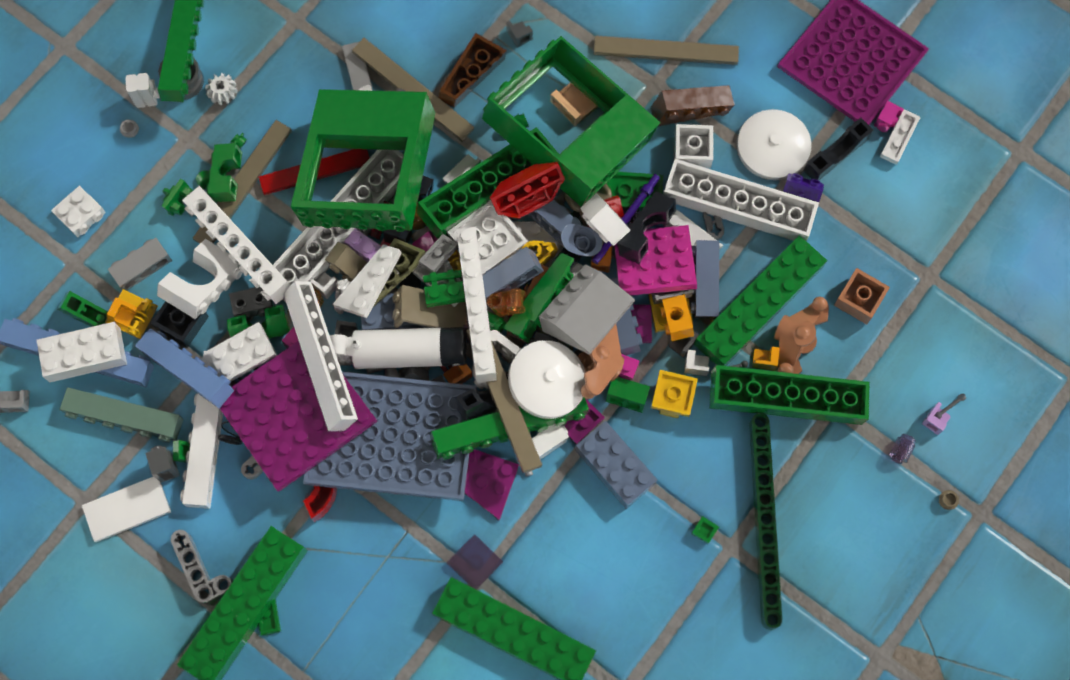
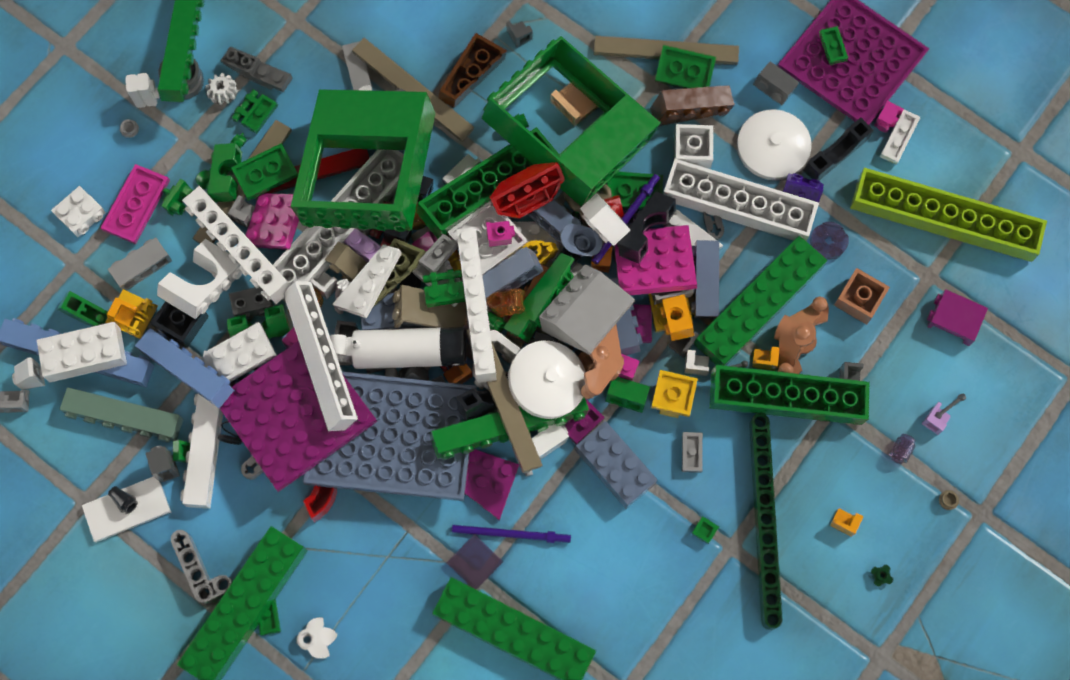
(28, 374): none -> white slope
(123, 500): none -> black cone
(135, 204): none -> dark pink plate
(241, 212): none -> light grey panel
(255, 70): none -> dark grey slope
(258, 114): none -> green plate
(264, 171): none -> green plate
(273, 222): none -> dark pink plate
(320, 638): none -> white plate
(499, 239): none -> dark pink brick
(550, 536): none -> dark purple bar
(684, 68): none -> green plate
(692, 452): none -> light grey plate
(776, 83): none -> dark grey brick
(833, 45): none -> green plate
(837, 234): none -> clear purple plate
(846, 522): none -> light orange panel
(851, 371): none -> dark grey panel
(878, 580): none -> dark green plate
(949, 214): none -> lime brick
(957, 316): none -> magenta panel

